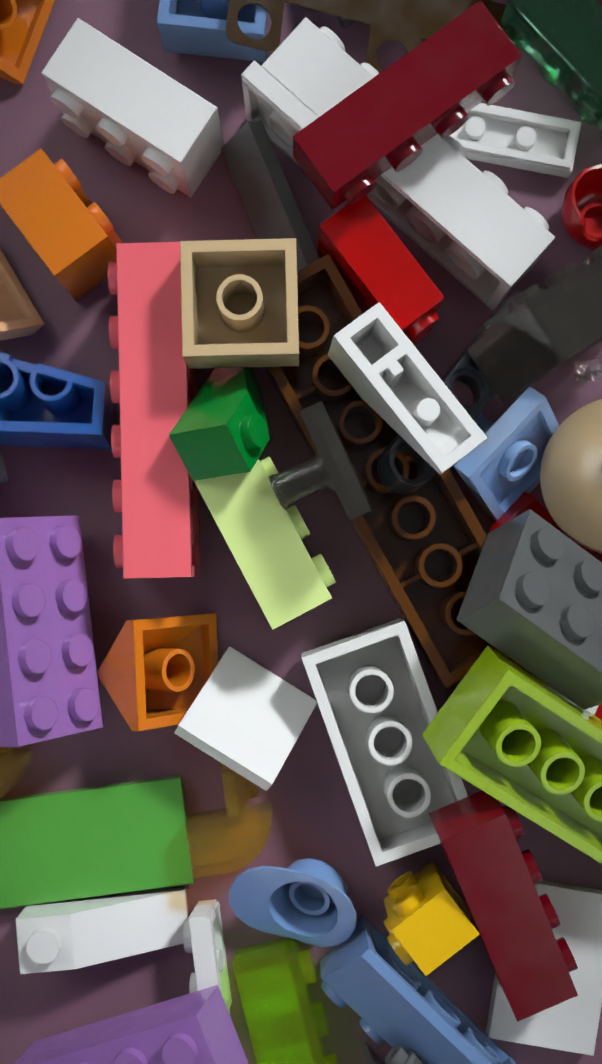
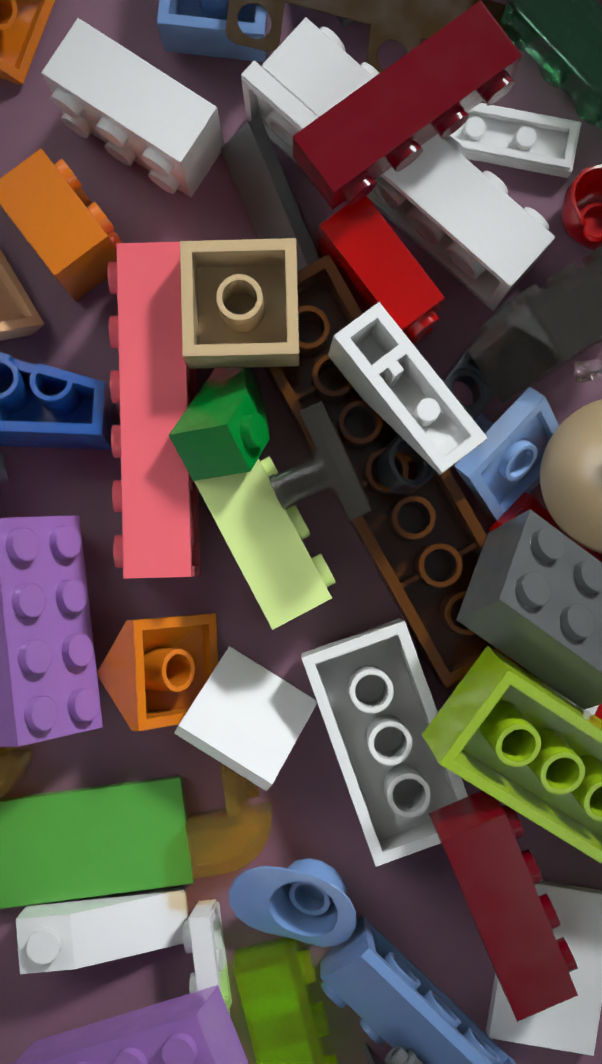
(426, 919): yellow brick -> none

